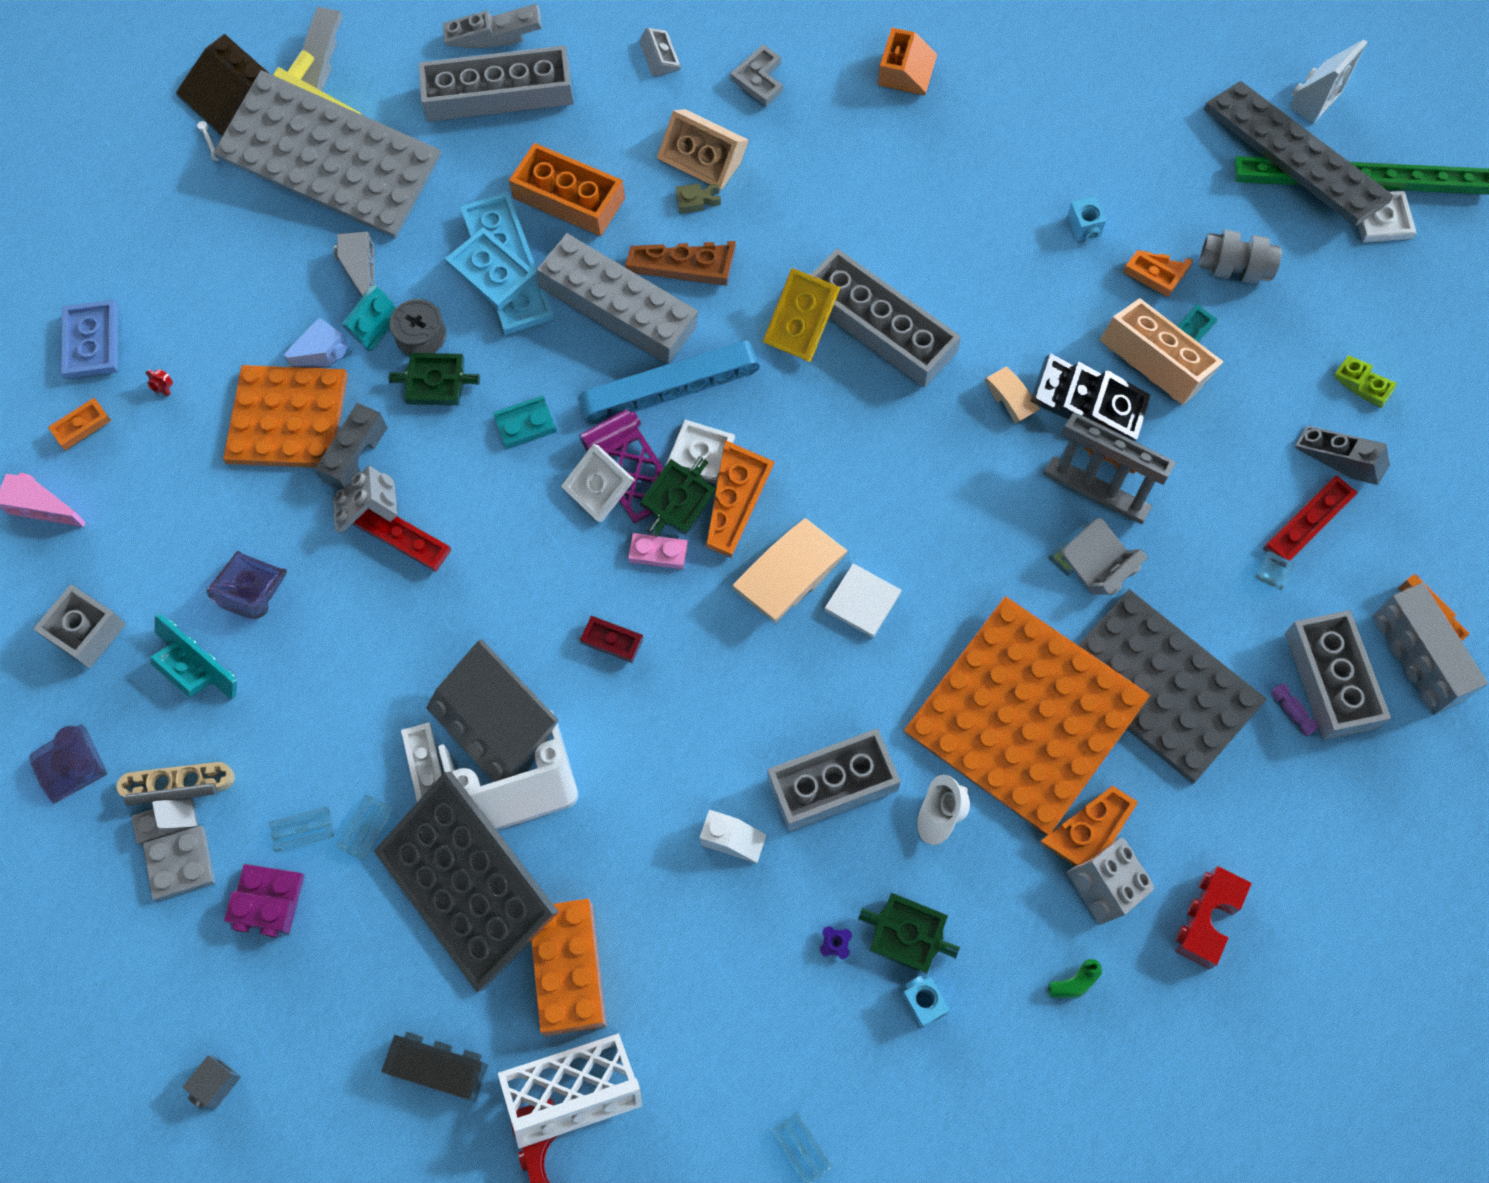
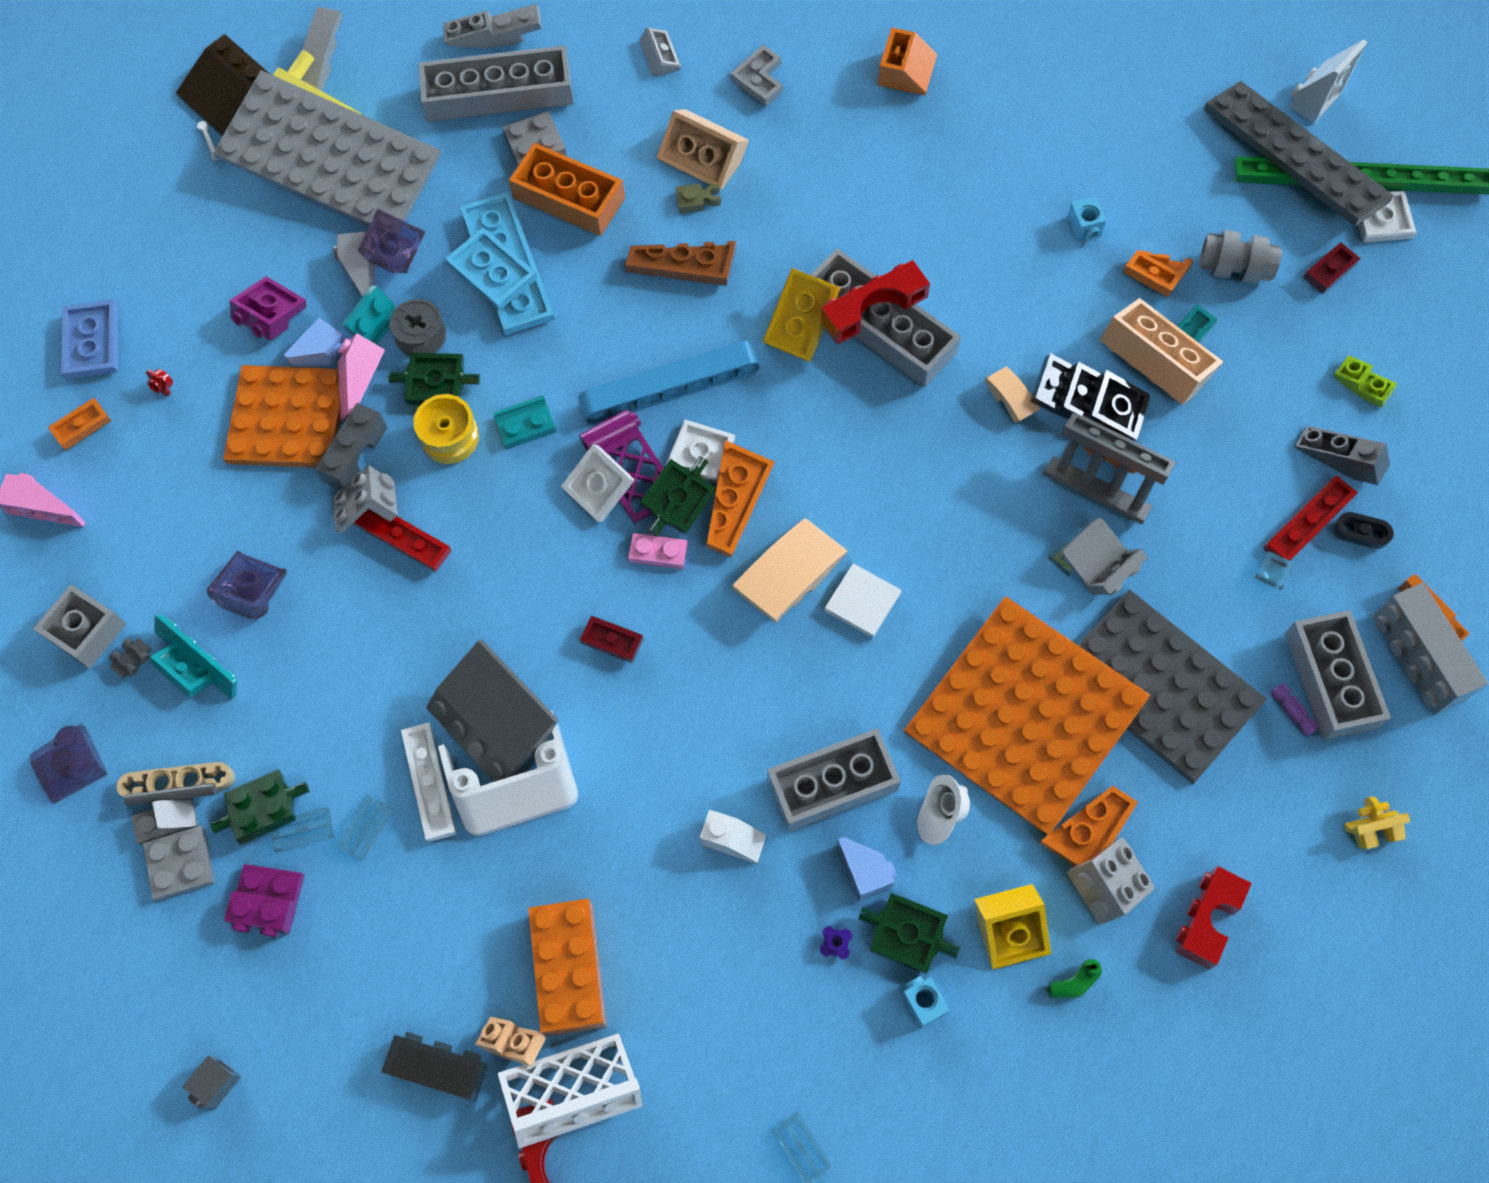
(131, 659): none -> dark grey piece
(259, 807): none -> dark green plate
(266, 308): none -> magenta plate
(355, 370): none -> bright pink slope
(390, 242): none -> clear purple slope
(446, 428): none -> yellow wheel
(465, 881): dark grey plate -> none
(510, 1041): none -> light nougat slope
(535, 129): none -> light grey plate
(617, 298): light grey brick -> none
(866, 868): none -> light blue slope
(902, 286): none -> red arch
(1013, 926): none -> yellow slope
(1331, 267): none -> dark red plate
(1362, 529): none -> black plate
(1390, 822): none -> yellow hips

